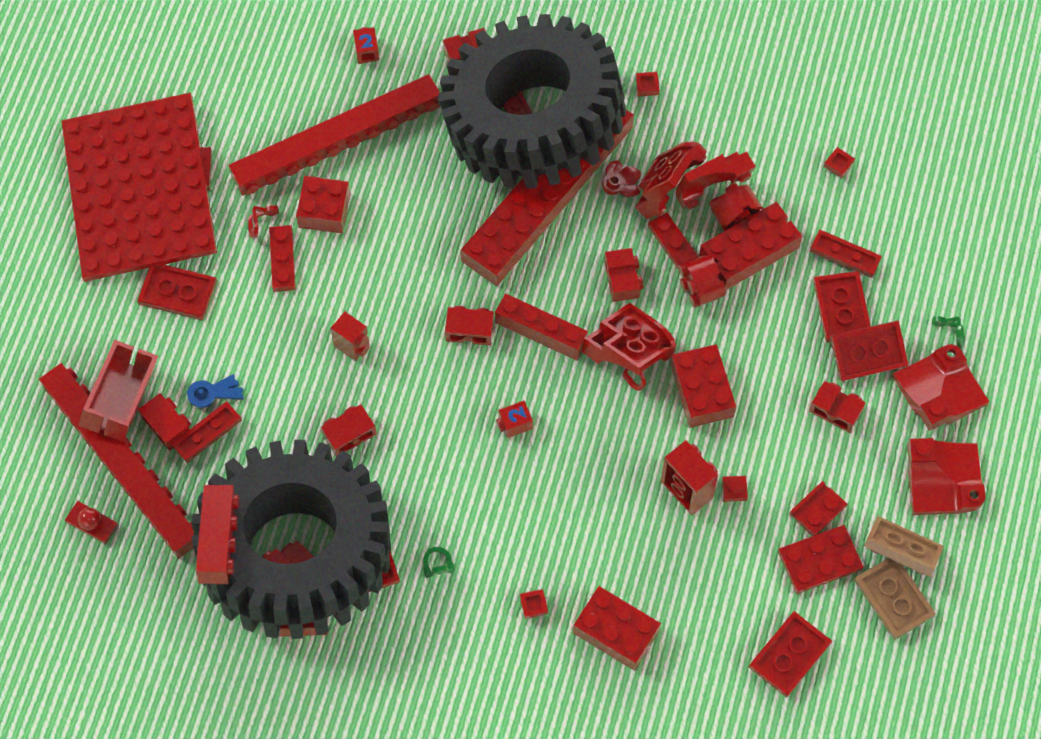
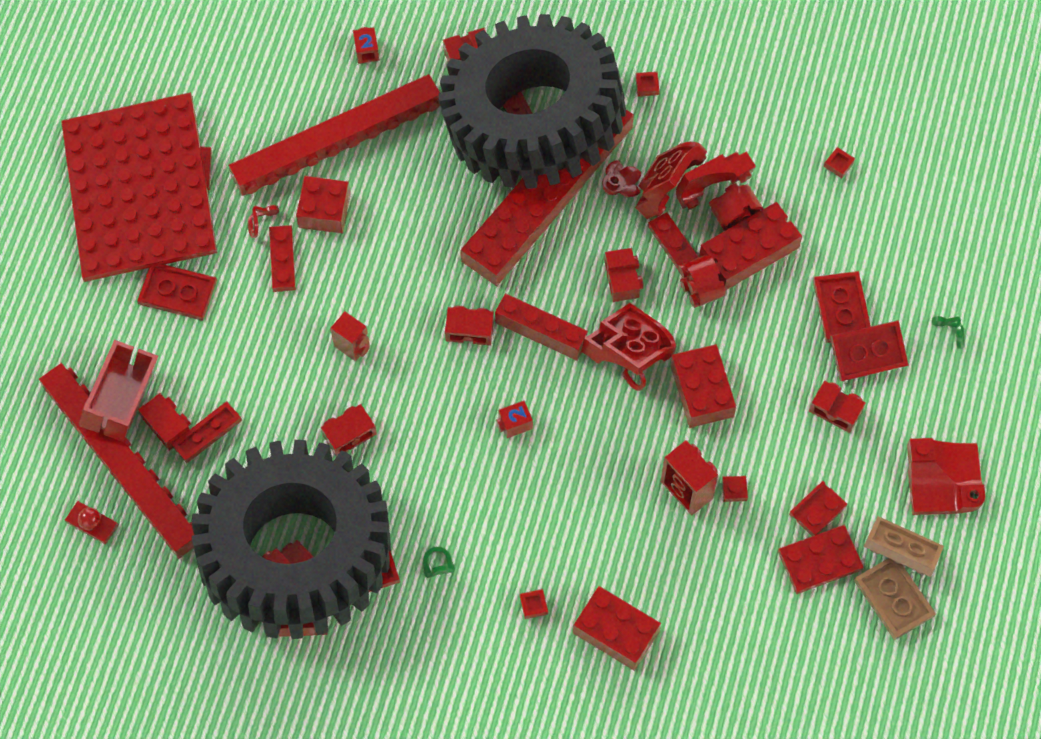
(202, 393): blue piece -> none
(216, 534): red brick -> none
(790, 654): red plate -> none
(845, 253): red plate -> none
(941, 387): red slope -> none

